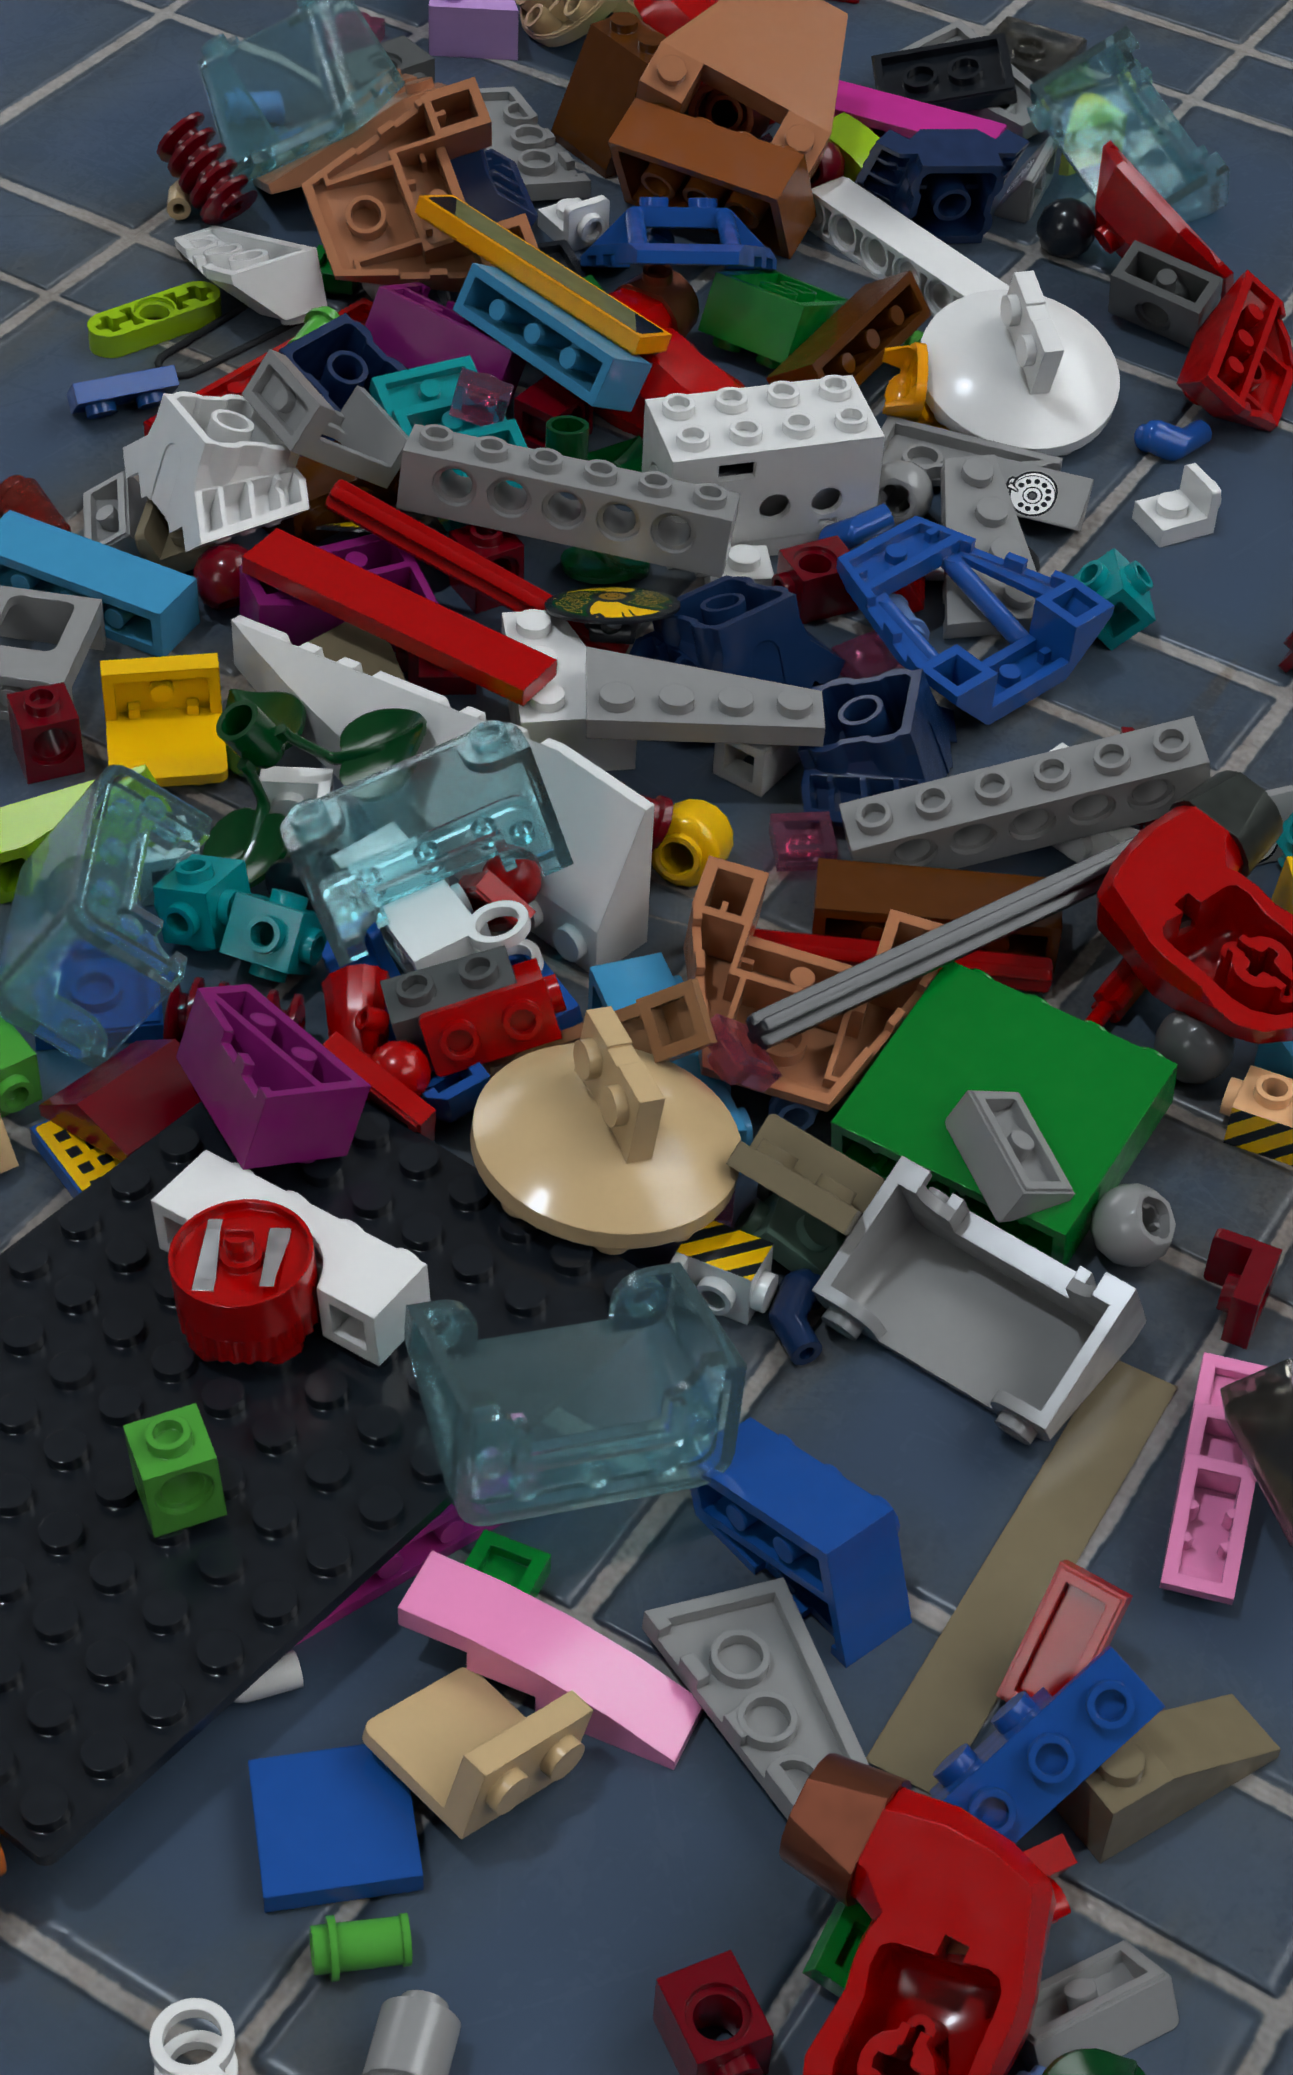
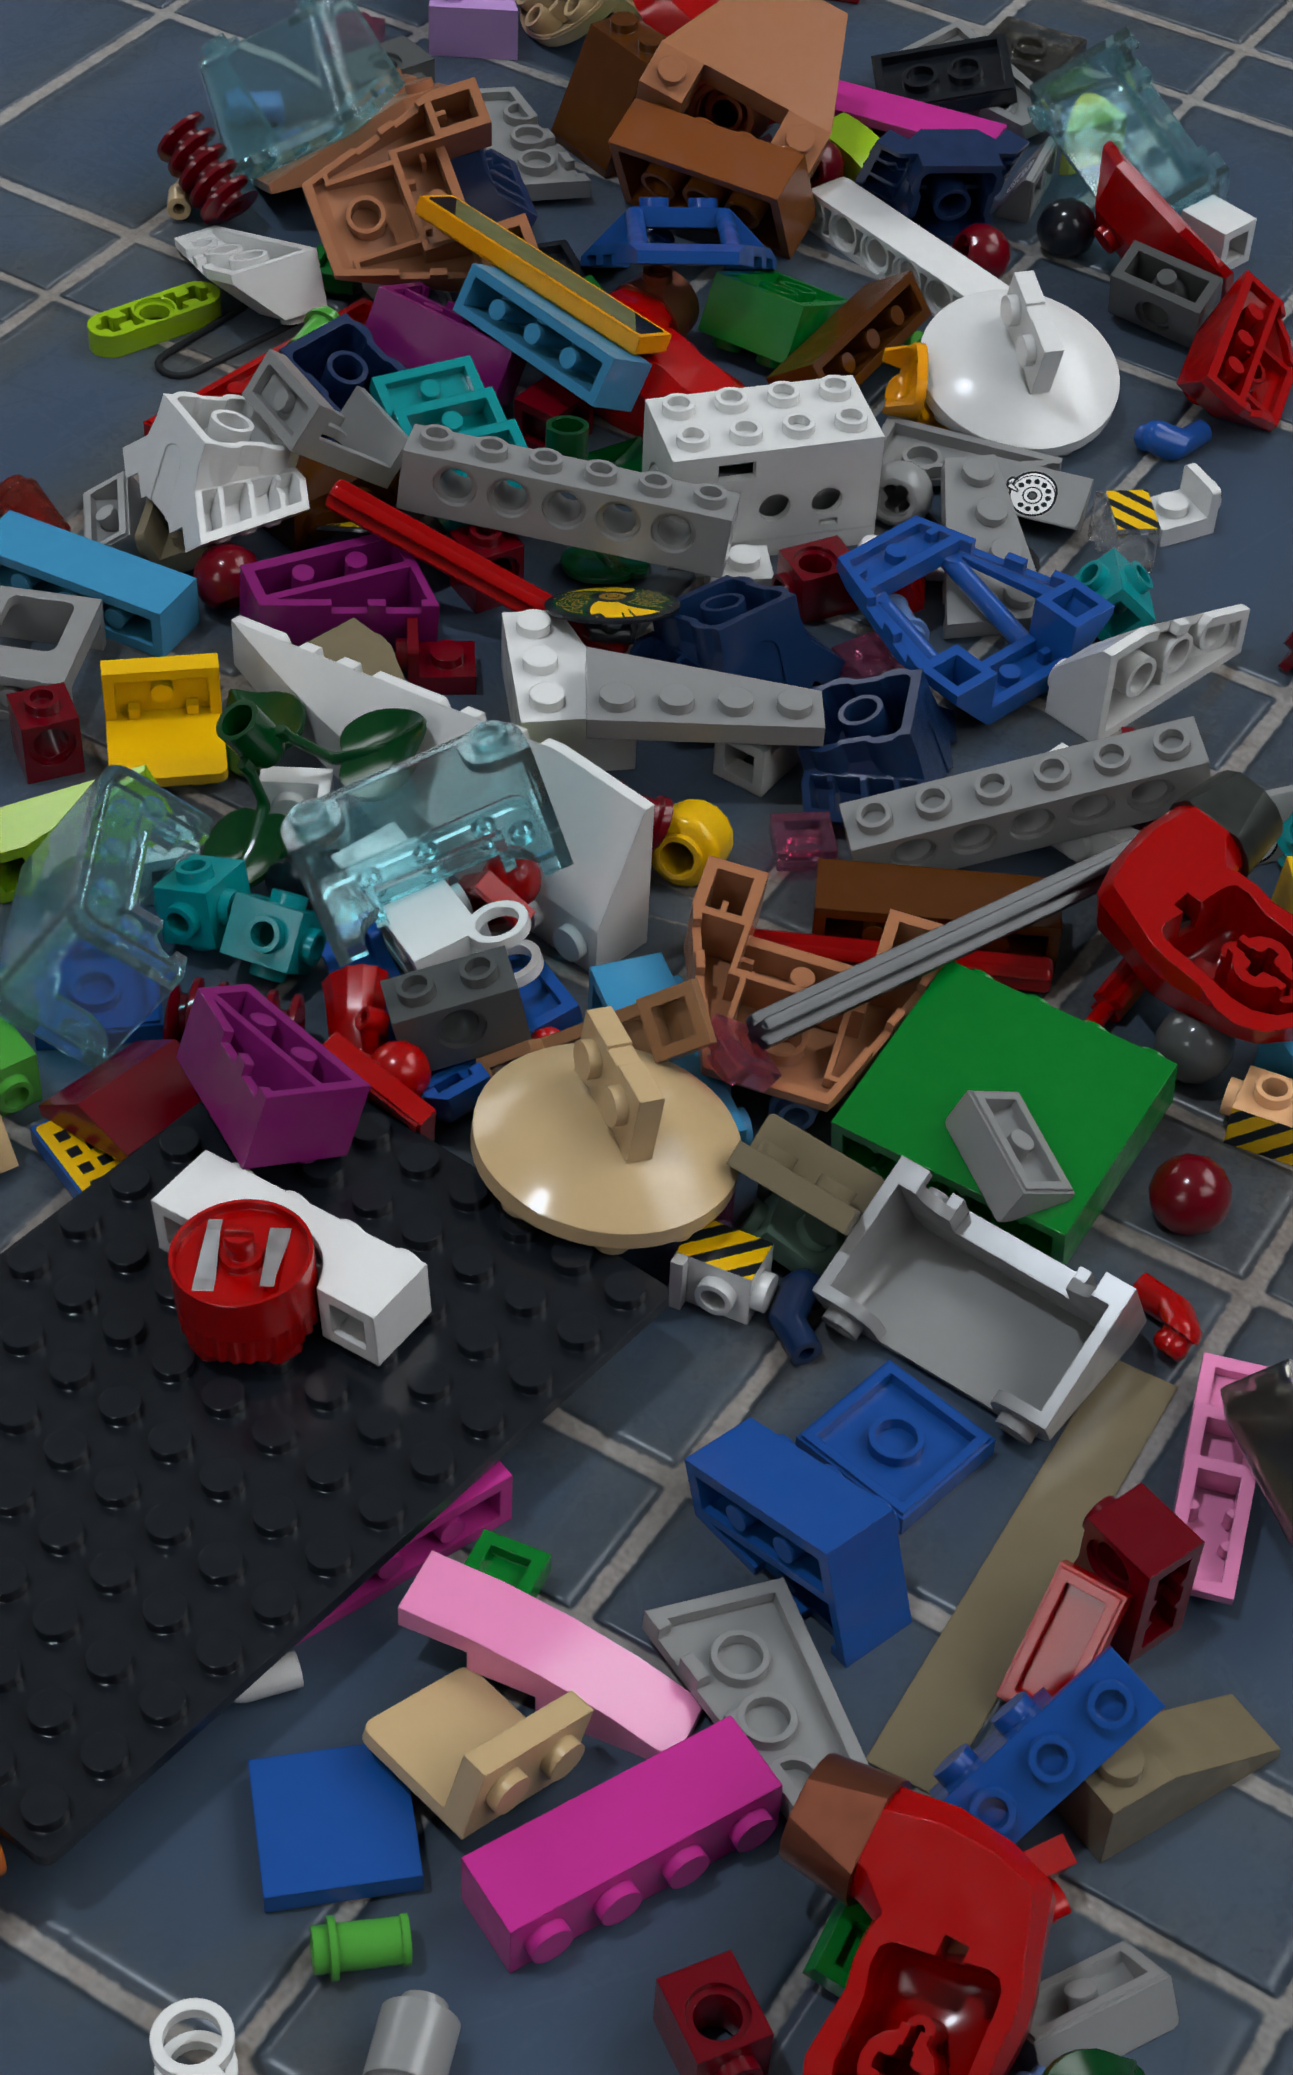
(102, 395): blue plate -> none
(175, 1470): bright green brick -> none
(400, 616): red tile -> none
(480, 398): clear pink plate -> none
(494, 1022): red bracket -> none
(576, 220): white bracket -> none
(580, 1407): clear light blue windscreen -> none
(620, 1844): none -> dark pink brick
(860, 527): blue arm -> none
(898, 1442): none -> blue tile
(985, 247): none -> dark red piece
(1125, 523): none -> clear brick
(1132, 1225): light grey piece -> none
(1140, 669): none -> white wedge
(1149, 1555): none -> dark red brick
(1173, 1311): none -> red arm
(1190, 1194): none -> dark red piece
(1223, 228): none -> white brick
(1247, 1276): dark red bracket -> none

